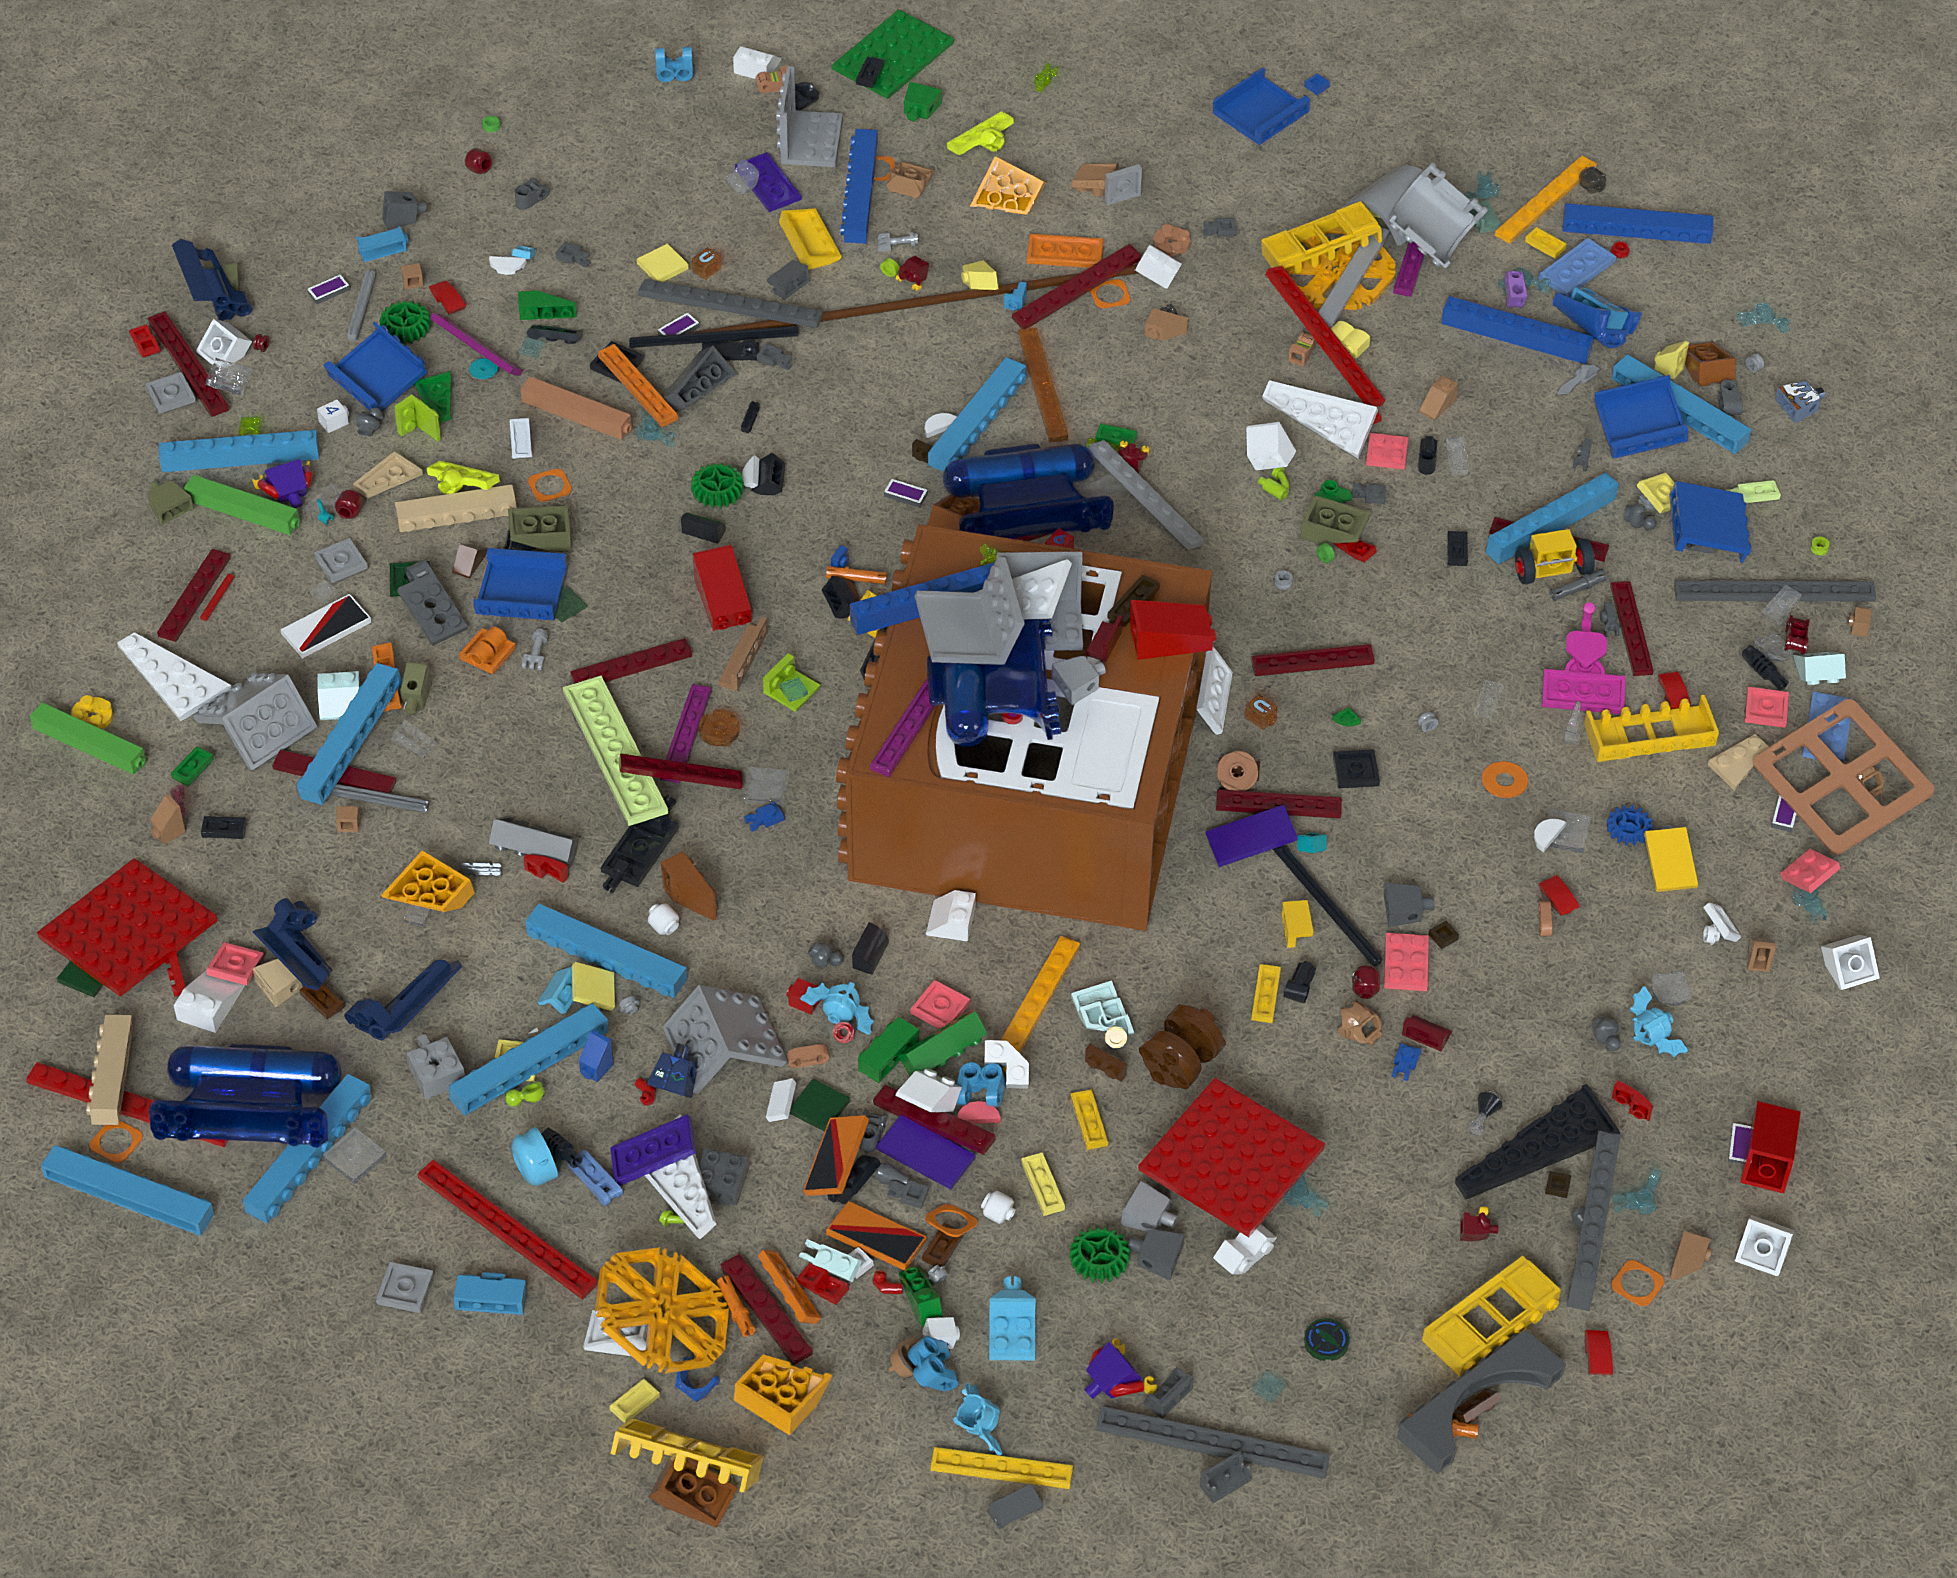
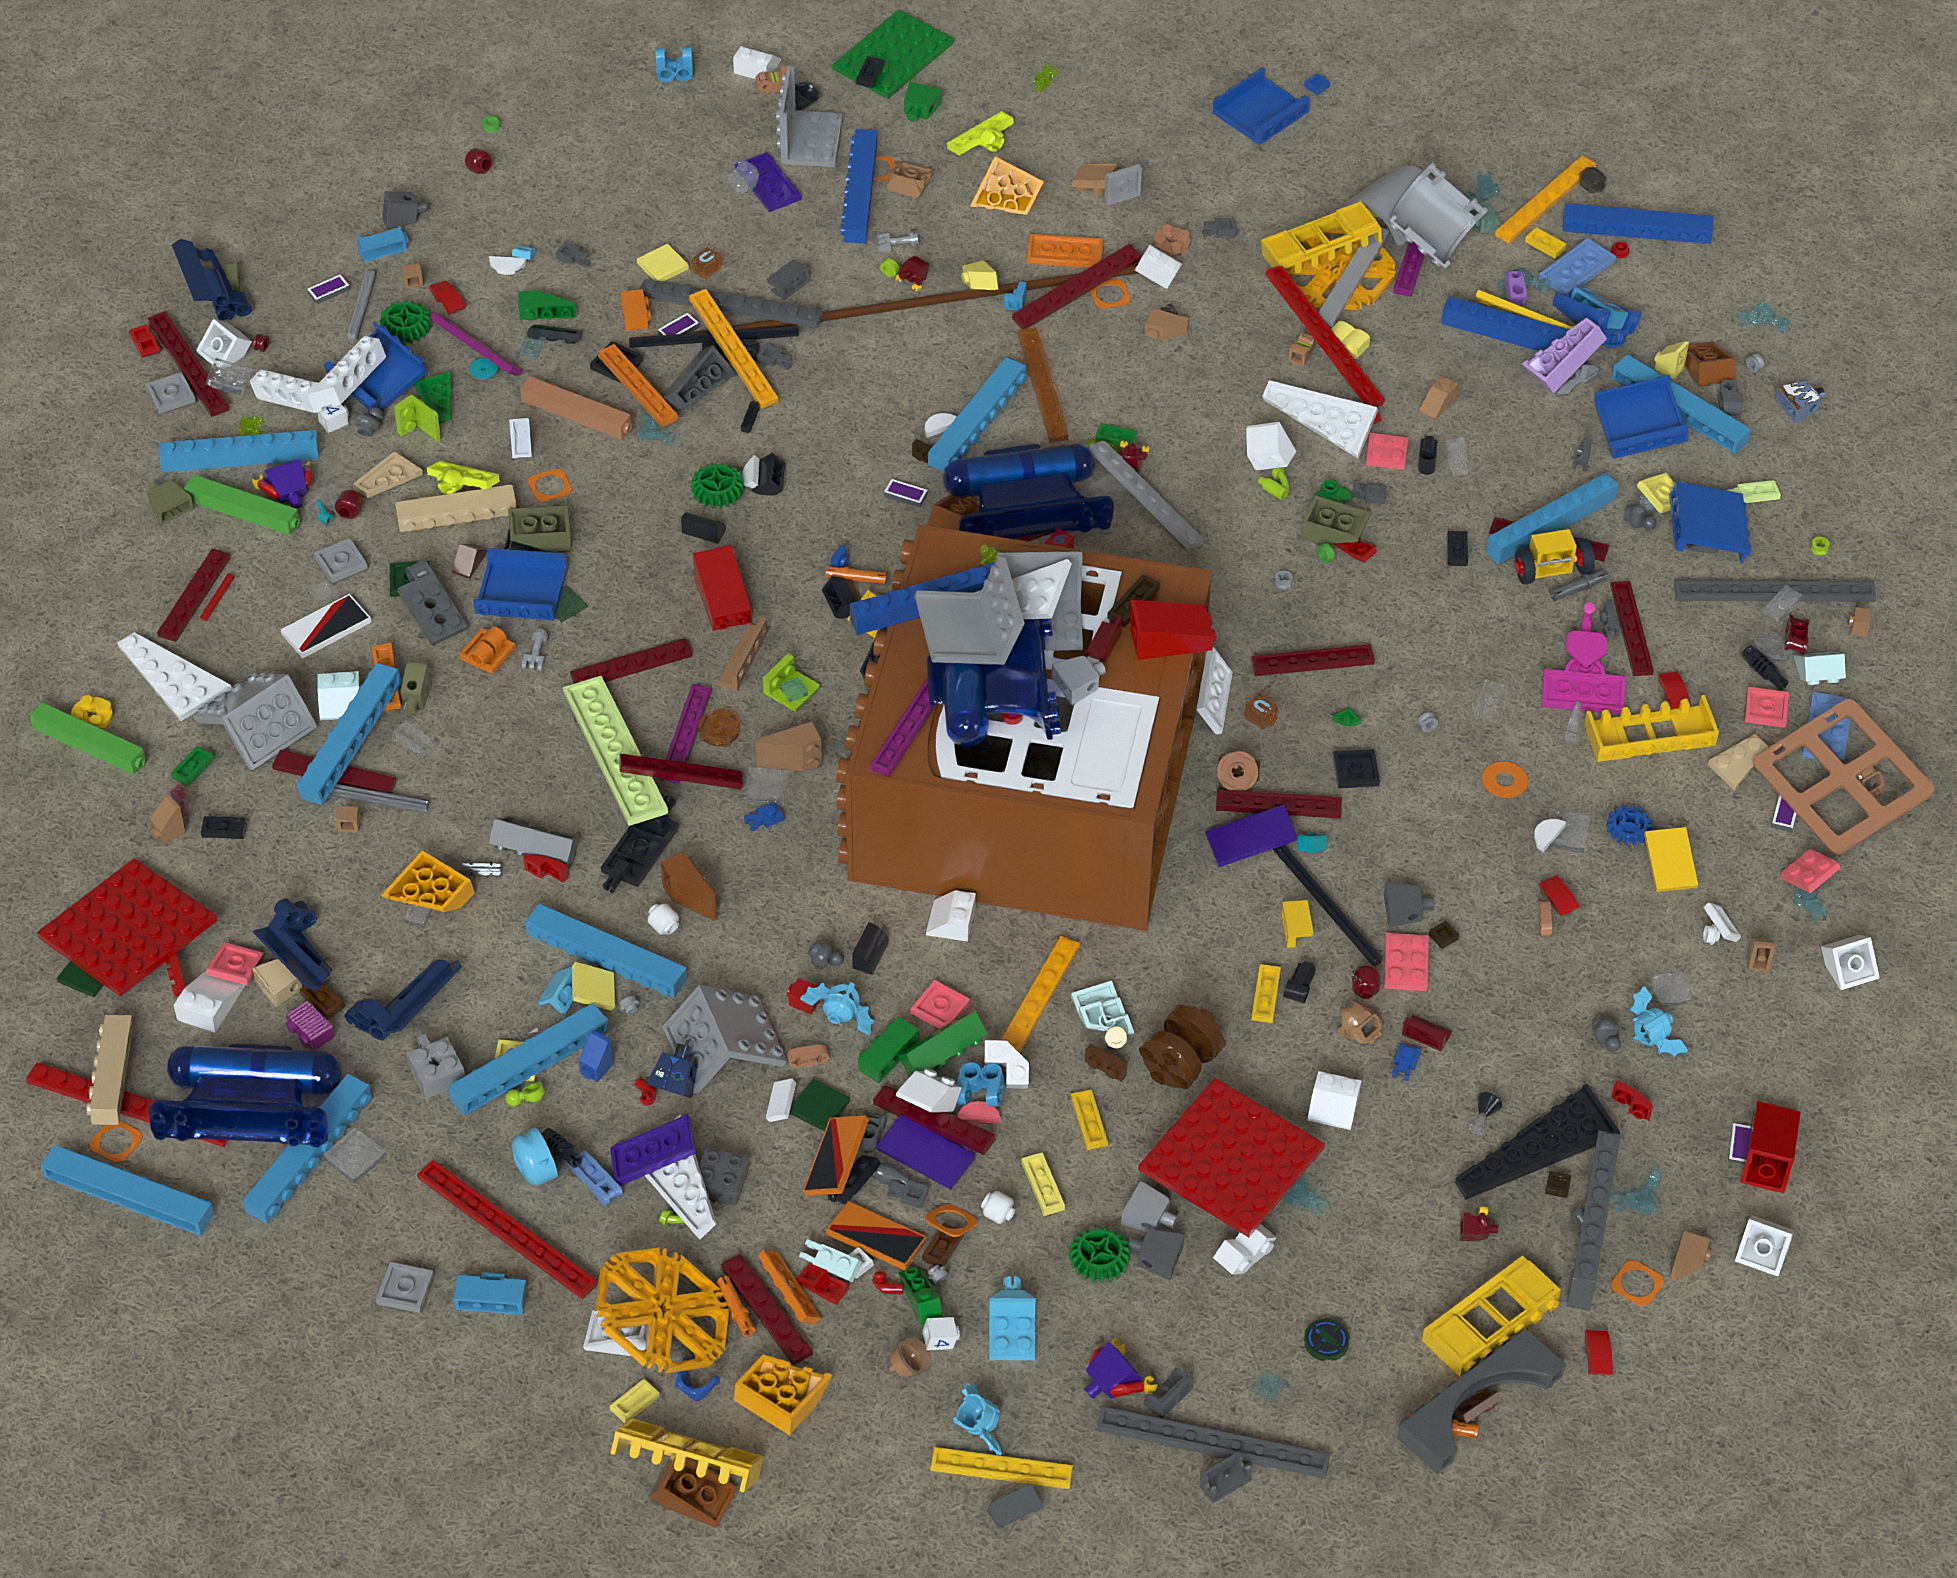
(309, 1025): none -> magenta brick
(331, 389): none -> white brick
(529, 194): dark grey piece -> none
(634, 309): none -> orange brick
(733, 349): none -> light orange plate
(790, 749): none -> medium nougat slope
(809, 237): yellow slope -> none
(839, 1036): plate -> none
(929, 1369): dark azure piece -> none
(1334, 1100): none -> white slope
(1503, 305): none -> yellow tile
(1565, 355): none -> lavender wedge

